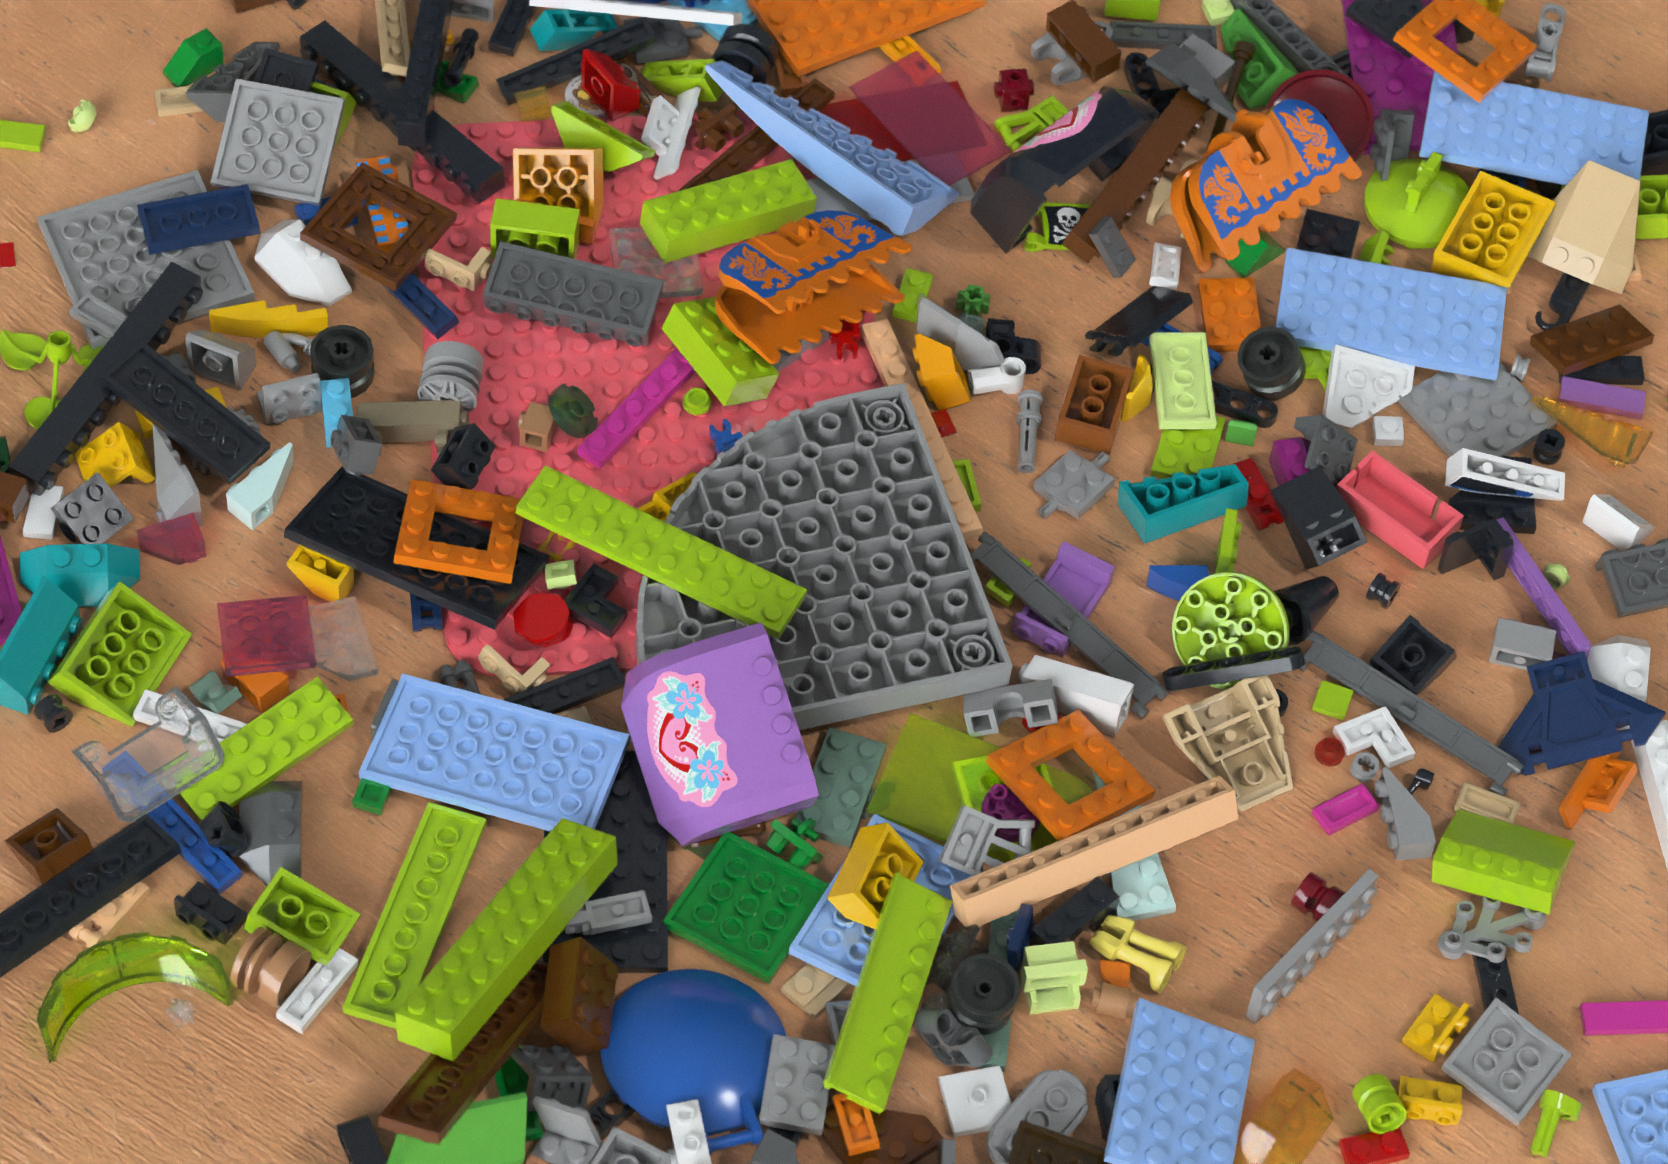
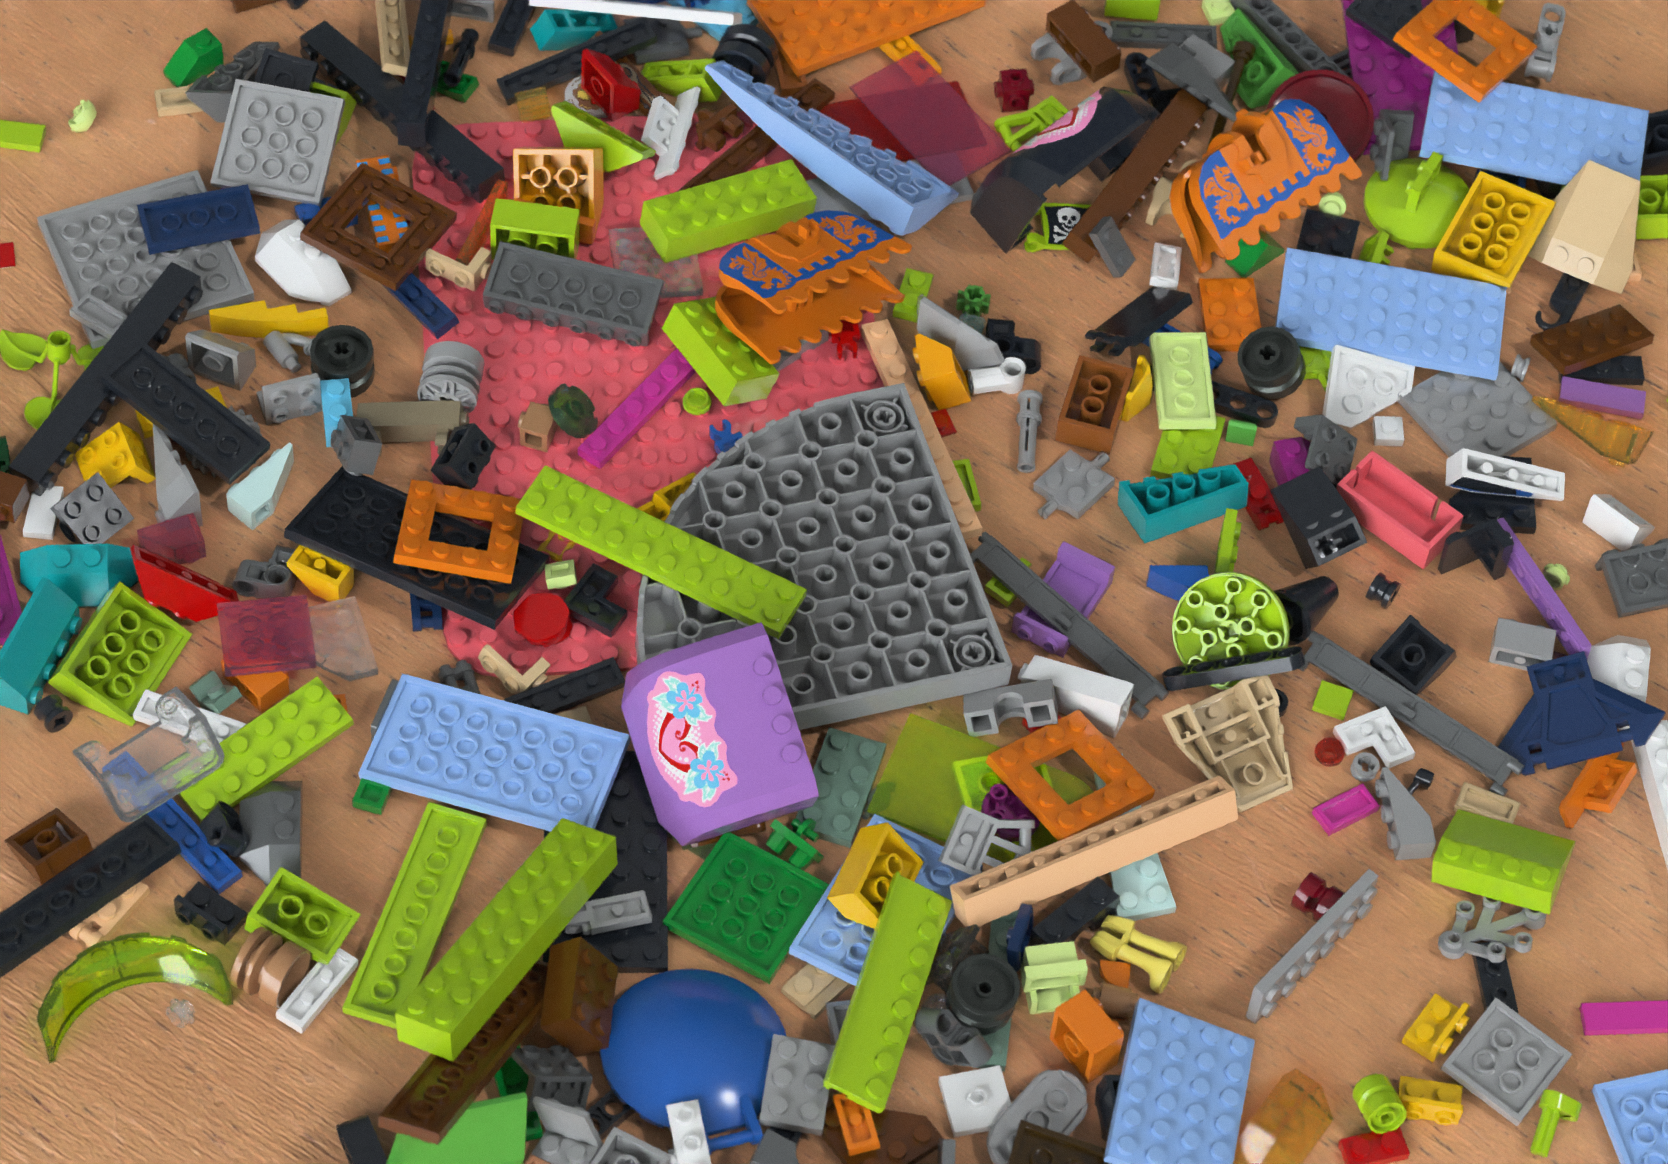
(178, 587): none -> red wedge
(264, 578): none -> dark grey piece
(481, 229): none -> clear orange tile
(1087, 1036): none -> orange brick
(1333, 204): none -> yellowish green plate
(1543, 449): black wheel -> none

